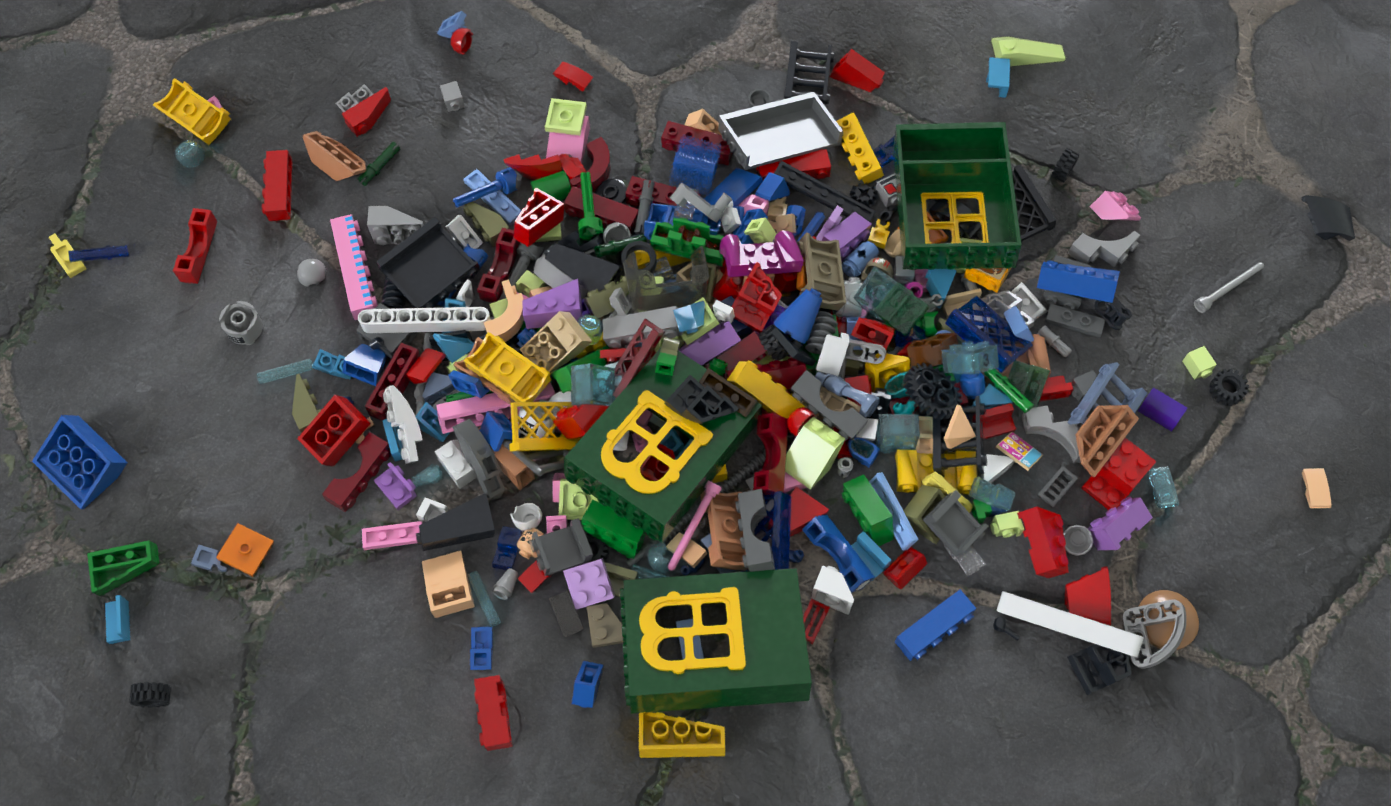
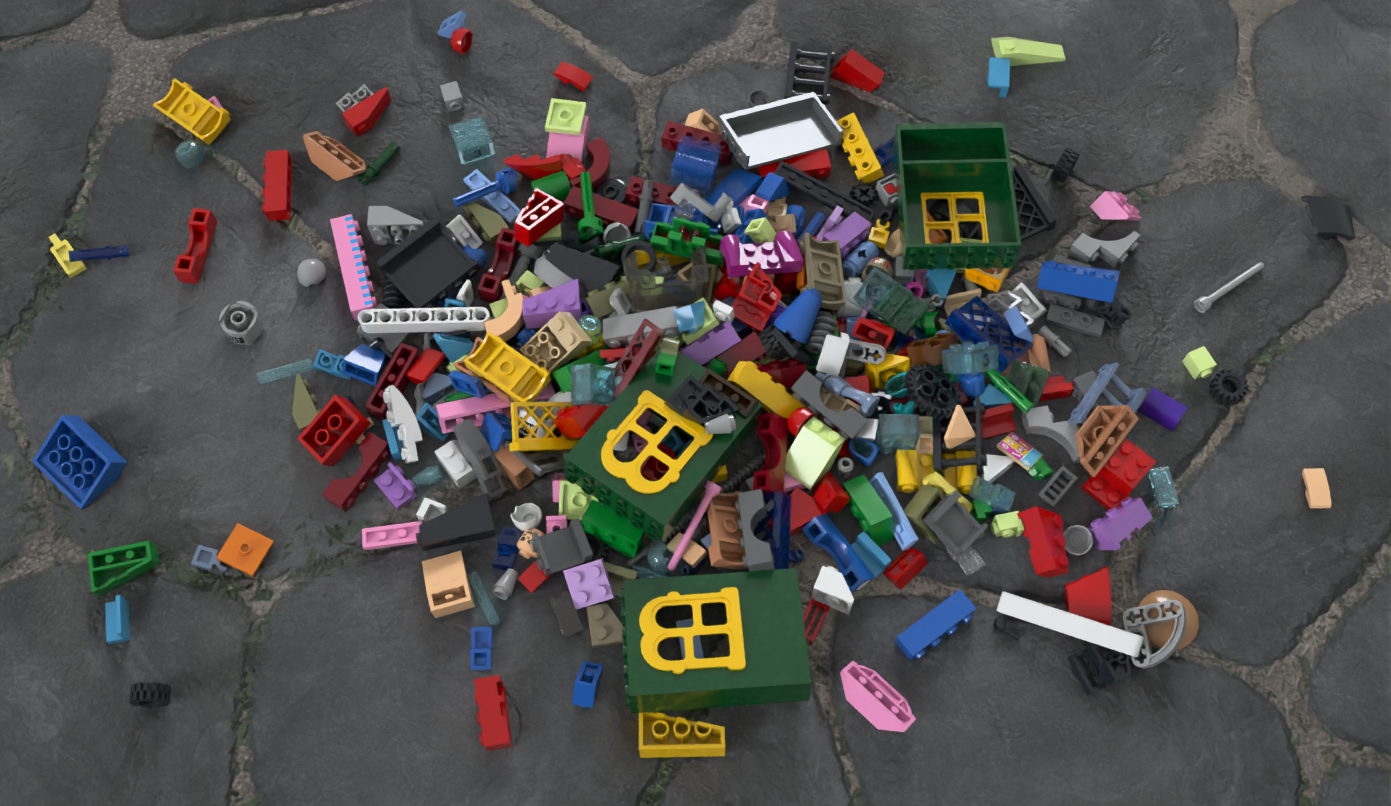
(471, 139): none -> clear light blue brick
(720, 425): none -> light grey cone
(830, 494): none -> red slope
(876, 698): none -> bright pink wedge
(1041, 470): none -> green piece

